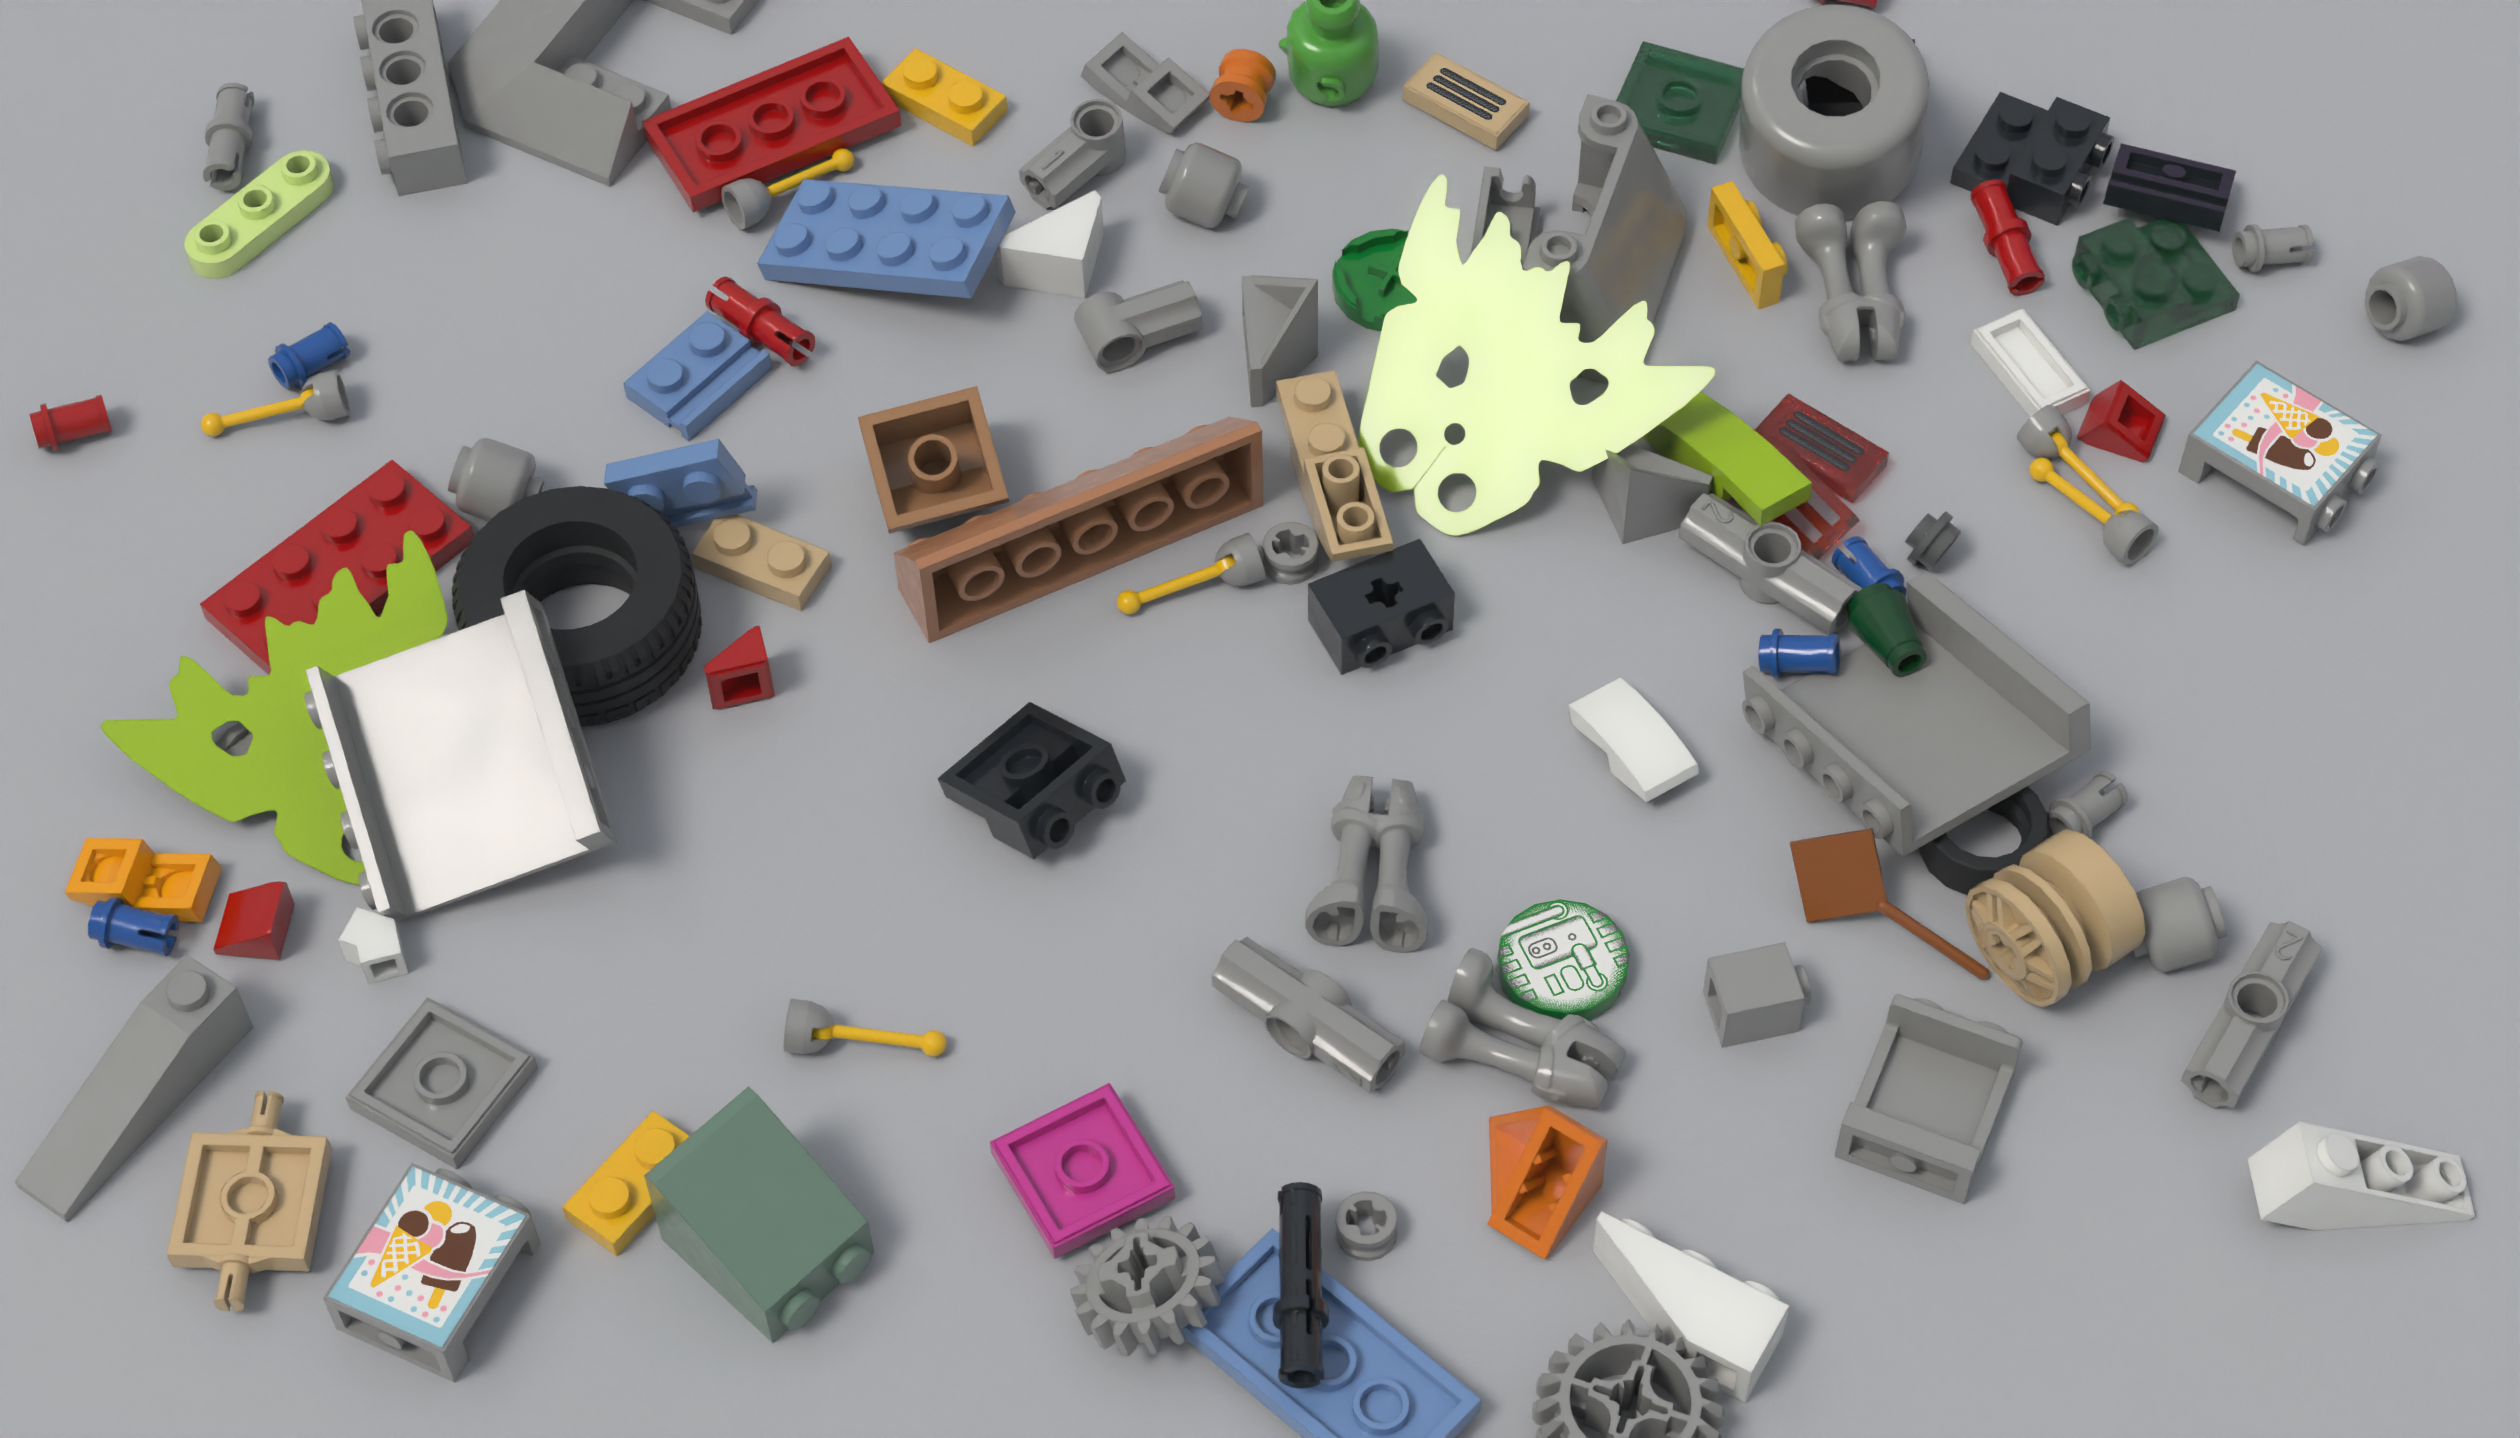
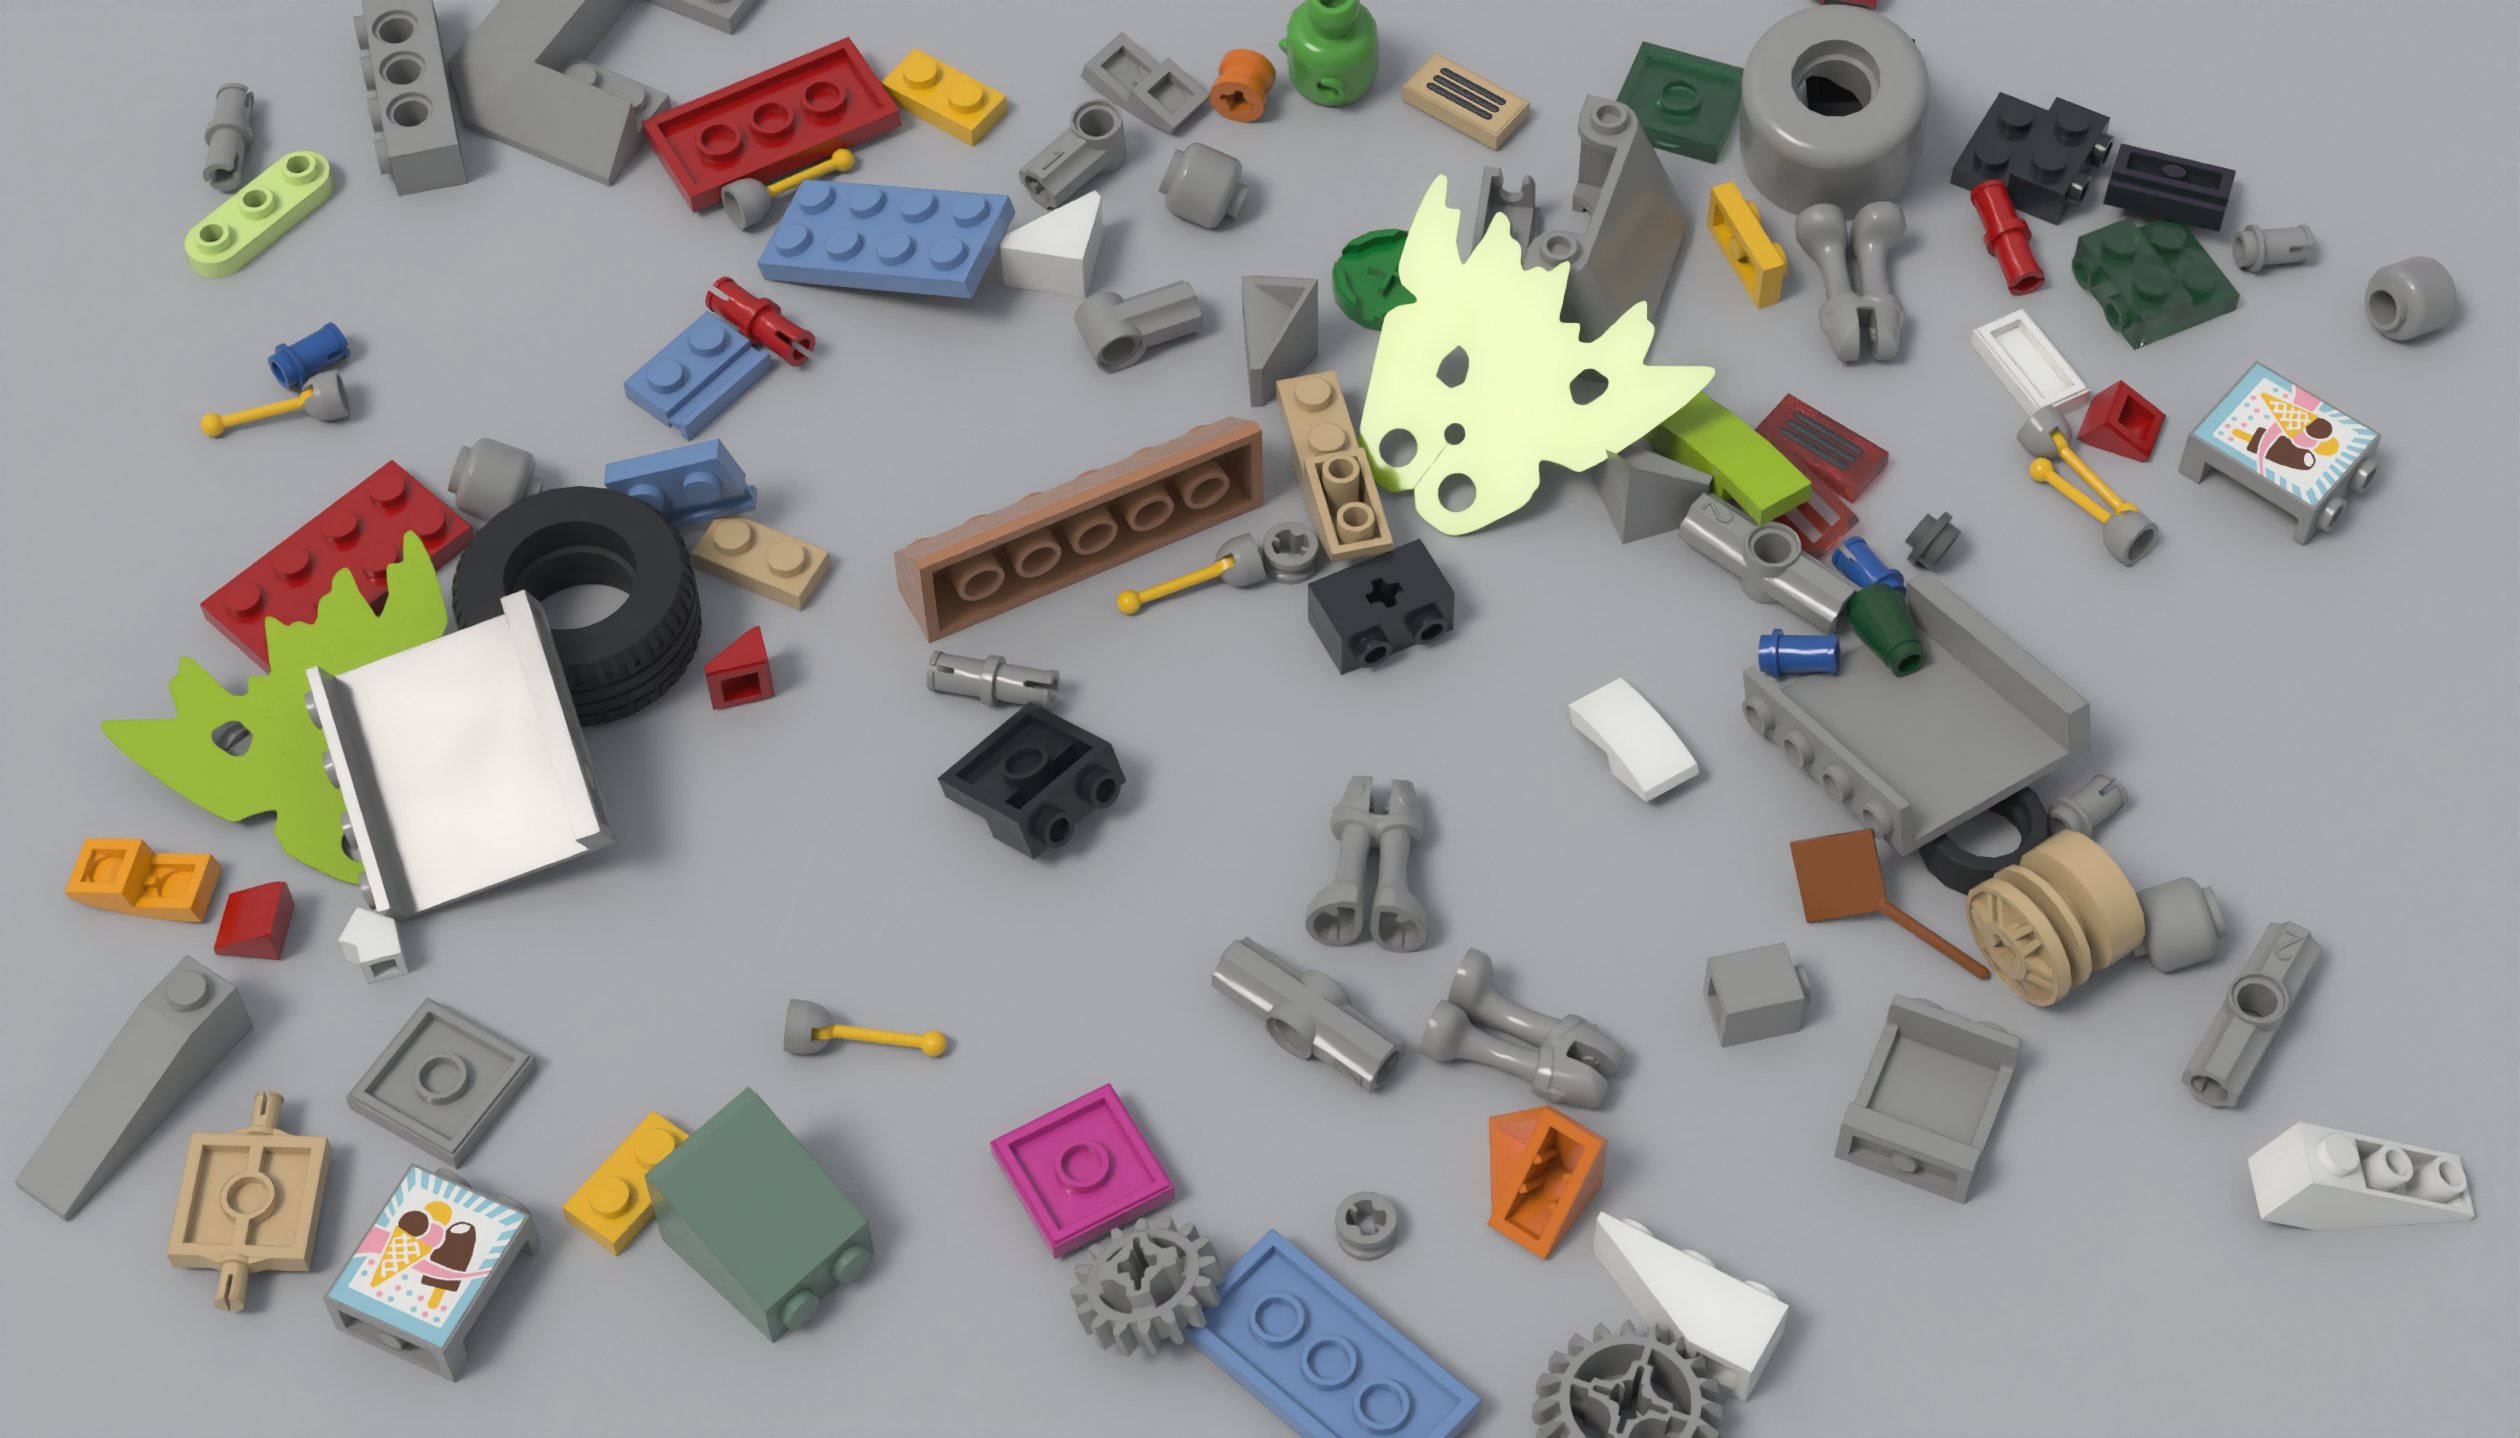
(69, 422): red pin -> none
(132, 927): blue pin -> none
(933, 459): medium nougat slope -> none
(993, 680): none -> light grey pin
(1300, 1310): black pin -> none
(1563, 960): tile -> none

